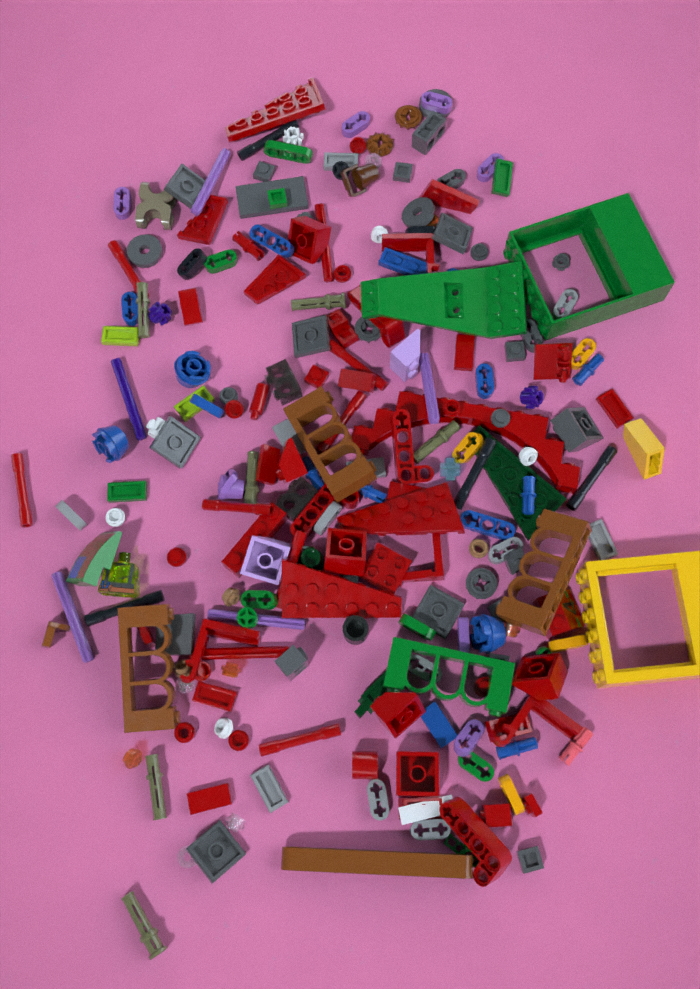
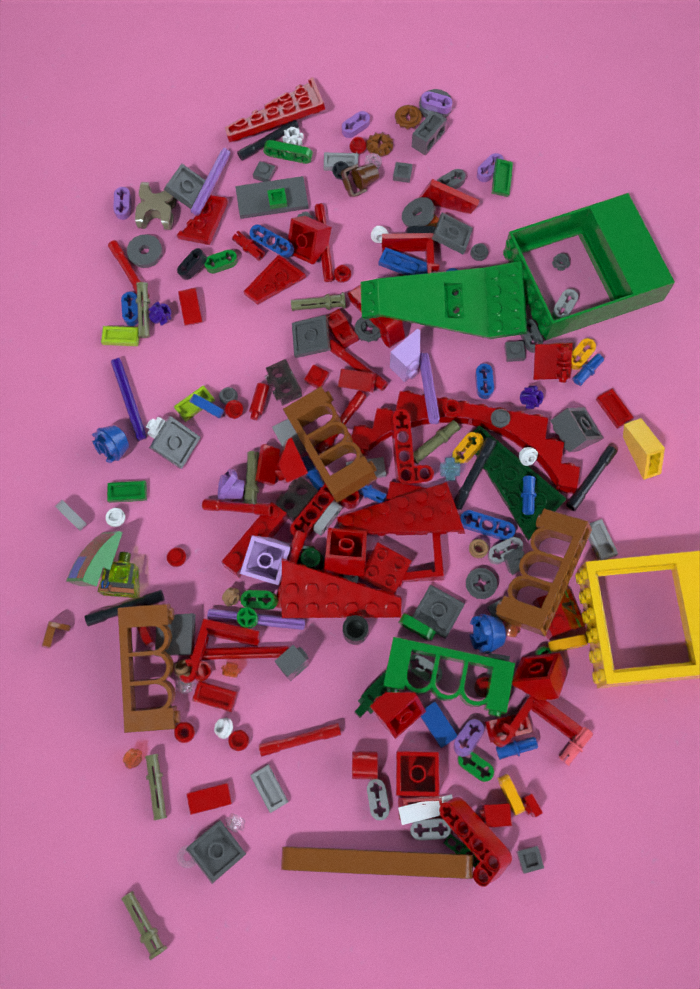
(24, 510): red piece -> none
(72, 617): medium lavender axle -> none
(192, 369): blue cone -> none
(463, 634): medium lavender beam -> none
(464, 352): red tile -> none

